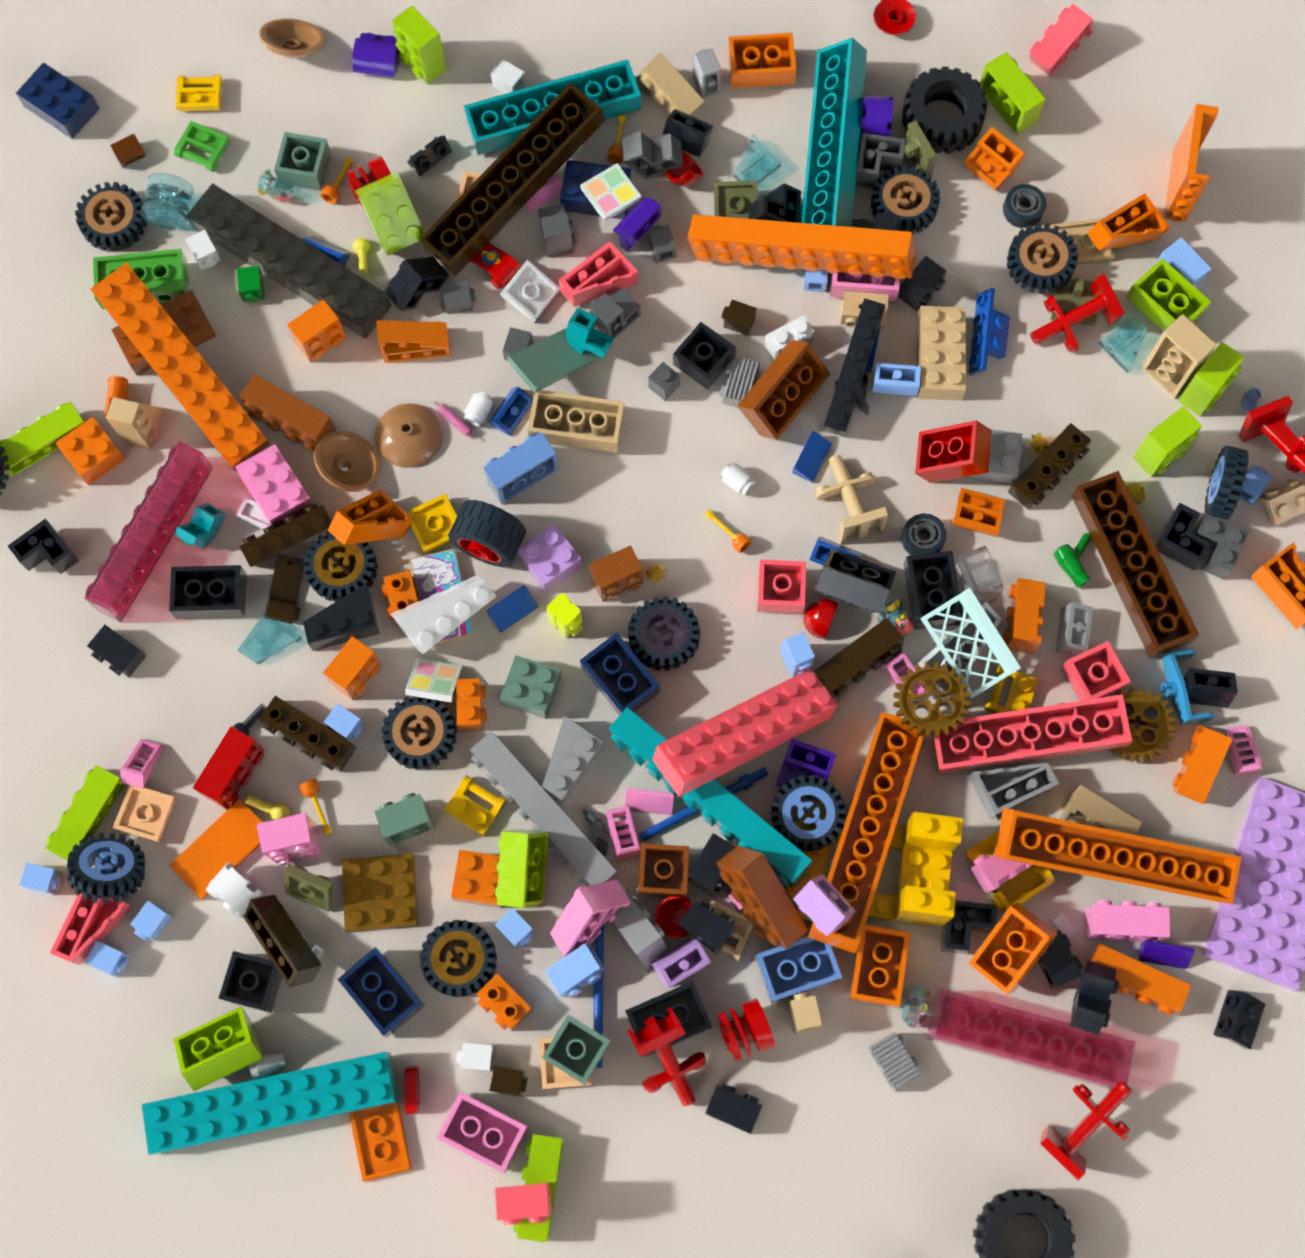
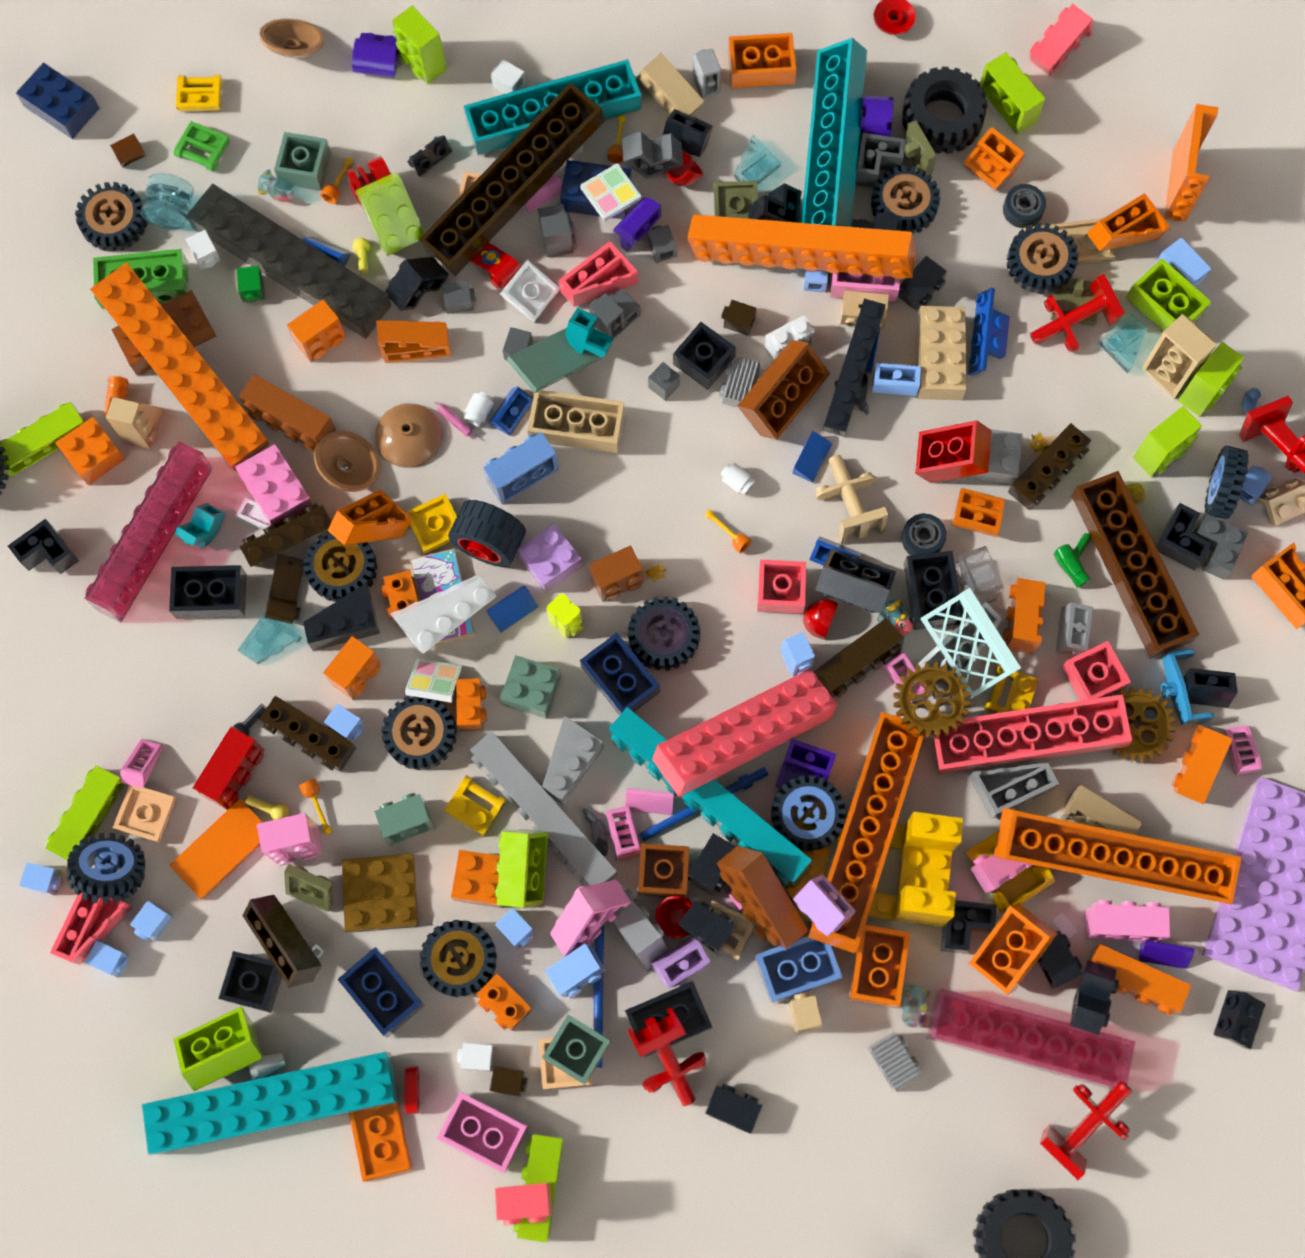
(116, 650): black brick -> none
(234, 889): white brick -> none
(746, 1030): red wheel -> none

